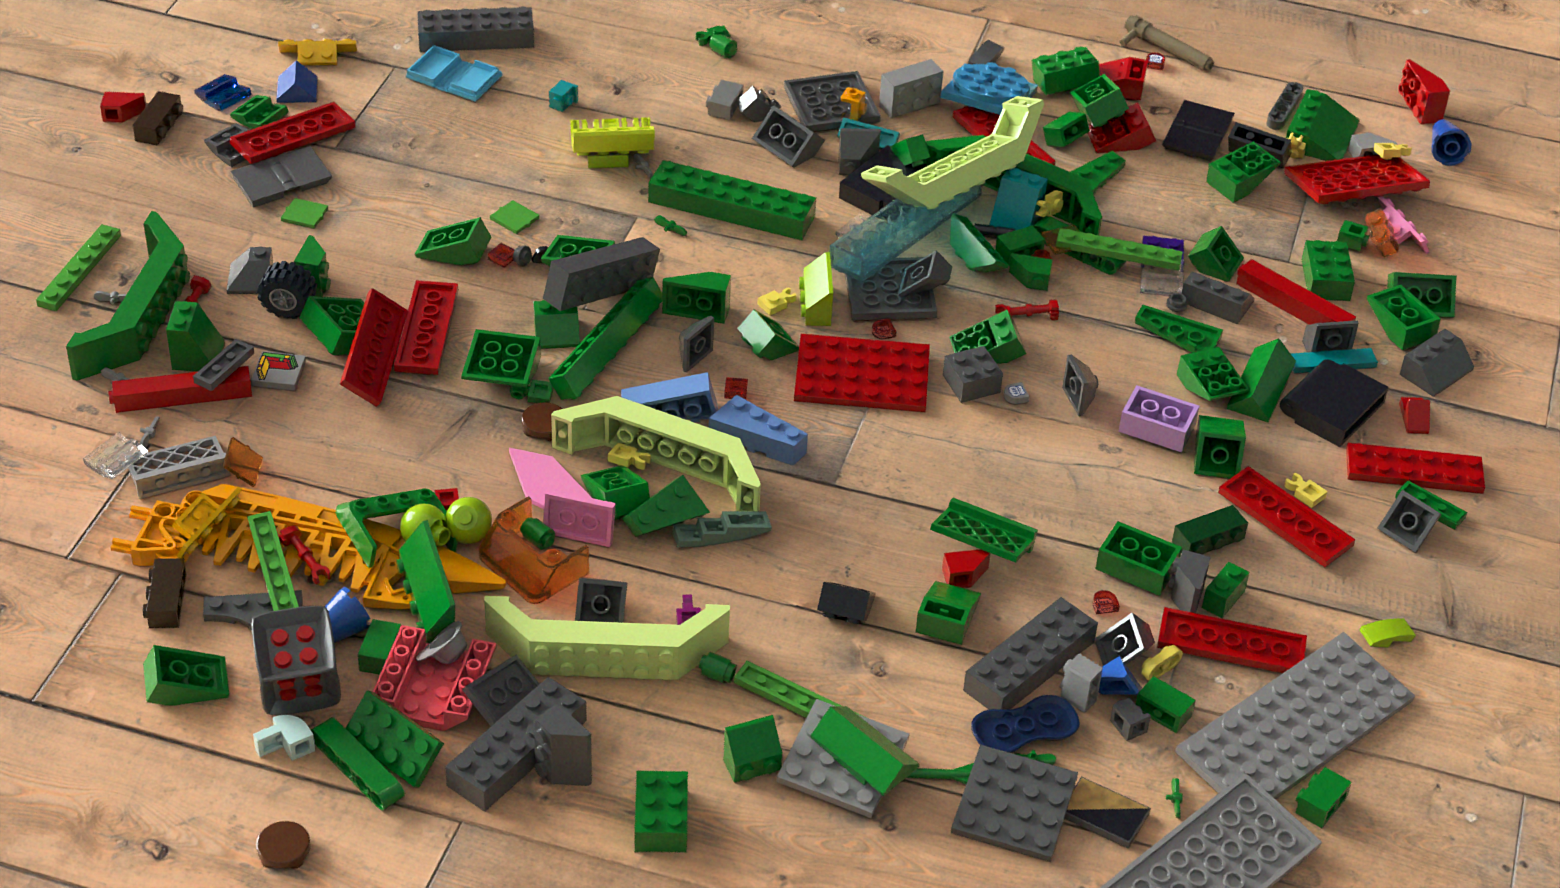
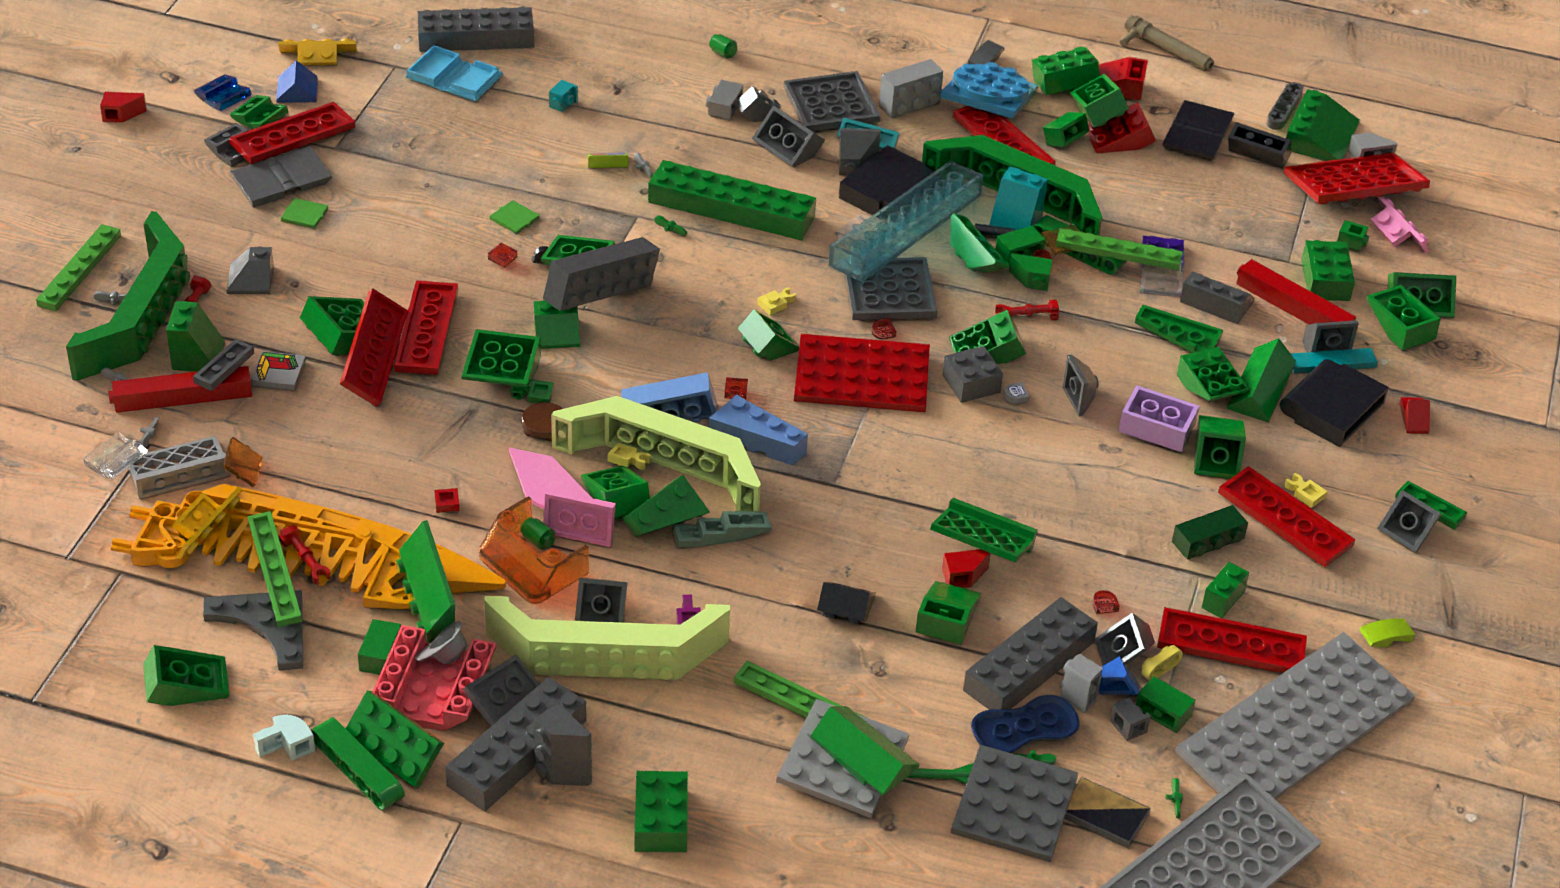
(157, 118): dark brown brick -> none
(165, 593): dark brown brick -> none
(283, 845): reddish brown tile -> none
(286, 289): black wheel -> none
(296, 660): dark grey piece -> none
(313, 258): green slope -> none
(346, 615): blue cone -> none
(354, 512): green windscreen -> none
(437, 521): lime brick -> none
(455, 243): green slope -> none
(468, 520): lime brick -> none
(522, 255): dark grey plate -> none
(606, 339): green brick -> none
(612, 137): neon yellow slope -> none
(696, 342): dark grey slope -> none
(697, 296): green slope -> none
(704, 37): green plate -> none
(717, 667): green brick -> none
(752, 749): green slope -> none
(817, 292): lime slope -> none
(857, 101): light orange bracket -> none
(911, 150): green slope -> none
(925, 274): dark grey slope -> none
(969, 165): yellowish green slope -> none
(1051, 205): light yellow plate -> none
(1101, 169): green wing -> none
(1138, 558): green brick -> none
(1156, 61): clear red tile -> none
(1177, 302): dark grey plate -> none
(1189, 580): dark grey slope -> none
(1216, 255): green slope -> none
(1241, 171): green slope -> none
(1297, 147): light yellow plate -> none
(1322, 797): green brick -> none
(1382, 233): clear orange brick -> none
(1390, 150): light yellow plate -> none
(1420, 467): red plate -> none
(1423, 93): red slope -> none
(1437, 363): dark grey slope -> none
(1449, 143): blue cone -> none

